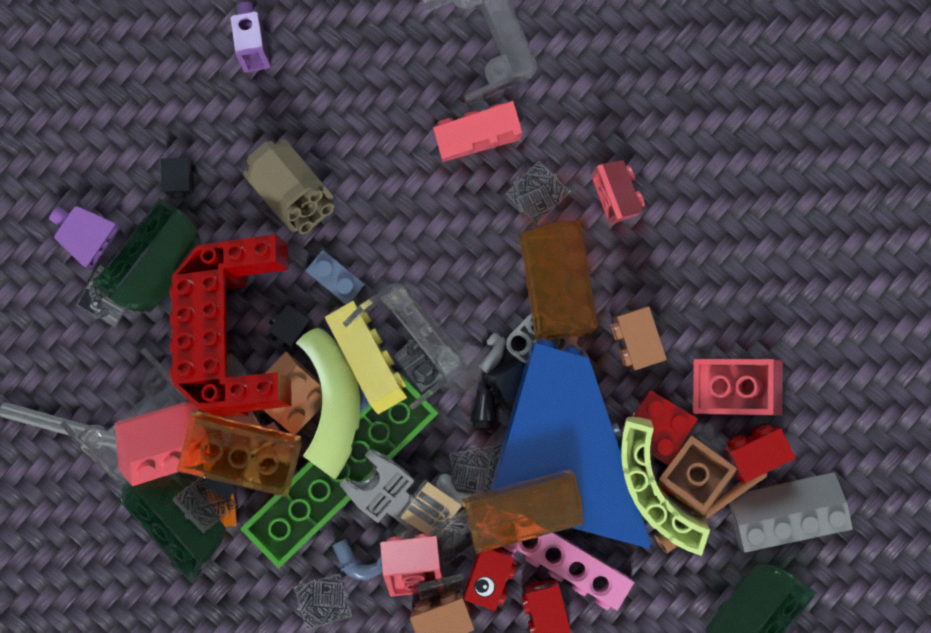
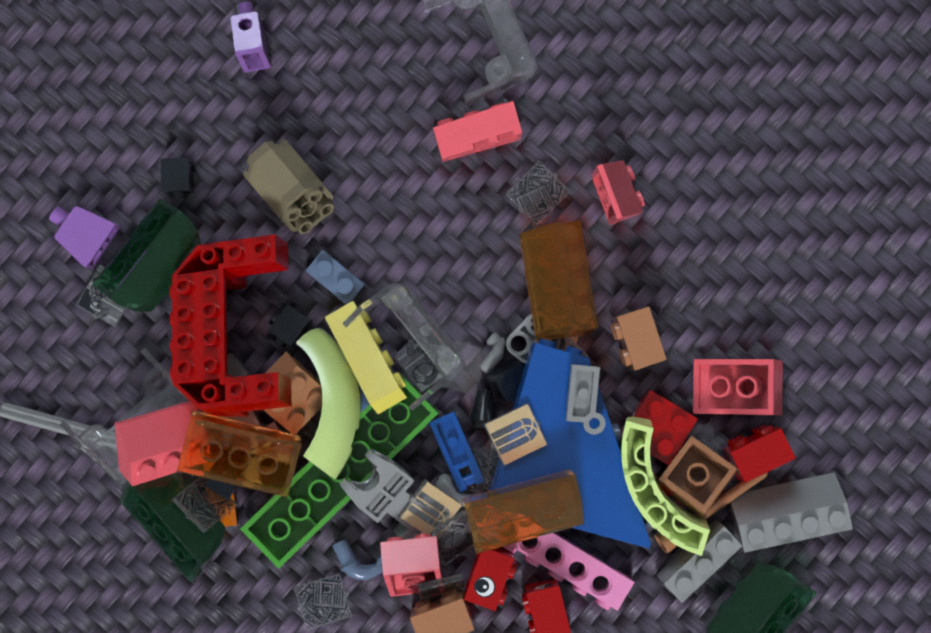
(456, 450): none -> blue plate
(515, 434): none -> piece
(583, 397): none -> light grey hinge
(689, 570): none -> light grey brick

